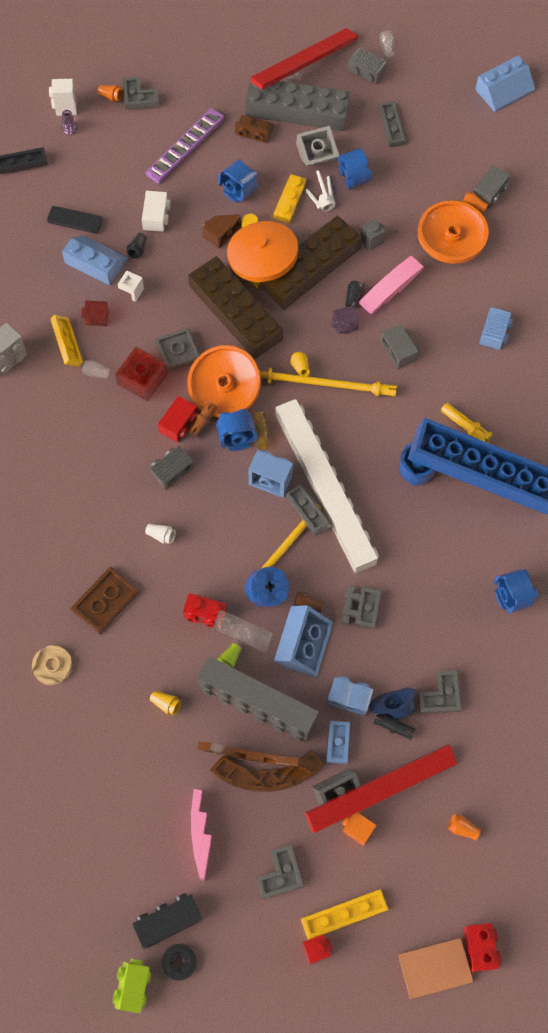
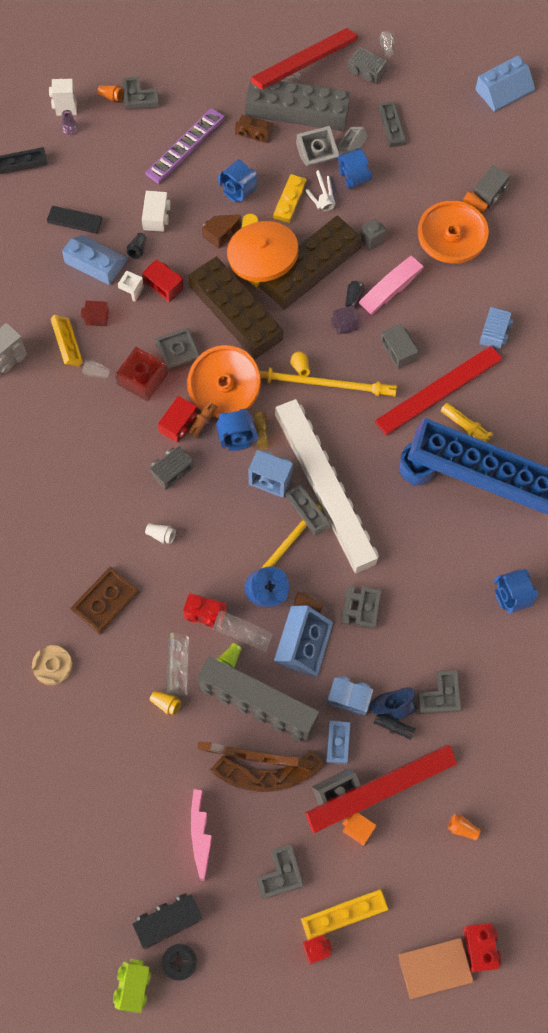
(163, 280): none -> red brick
(177, 664): none -> clear plate
(352, 140): none -> light grey slope
(438, 390): none -> red tile

